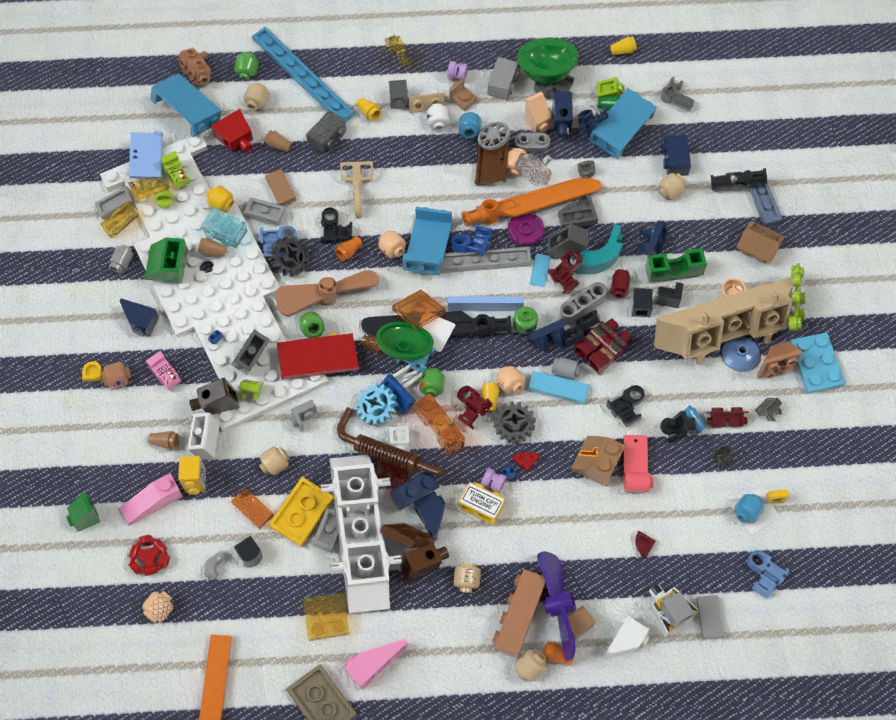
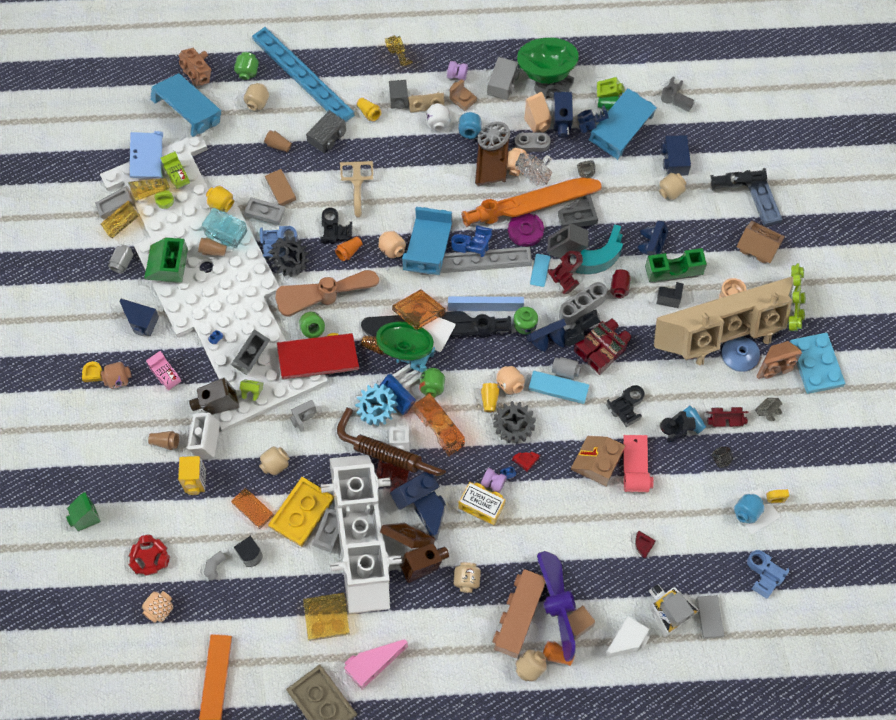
(151, 498): bright pink slope -> none
(233, 132): red torso -> none
(474, 405): dark red piece -> none
(624, 46): yellow cone -> none
(642, 302): black panel -> none

